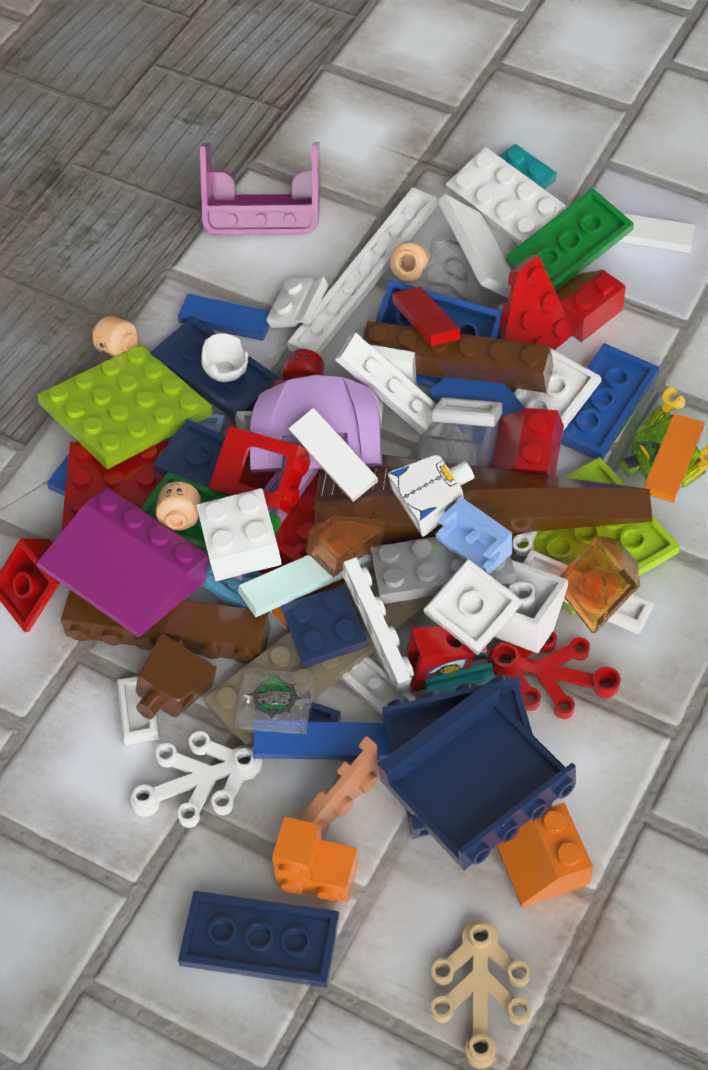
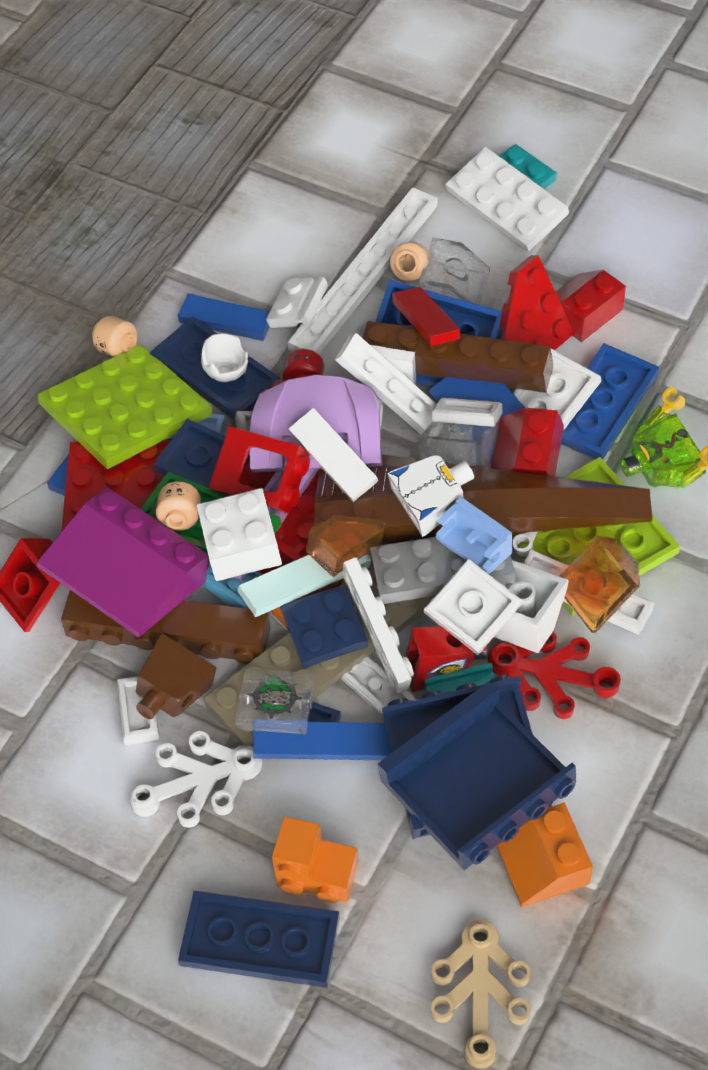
(259, 213): windscreen -> none
(348, 785): nougat wing -> none
(478, 245): white tile -> none
(574, 238): green plate -> none
(660, 233): white tile -> none
(674, 457): orange tile -> none

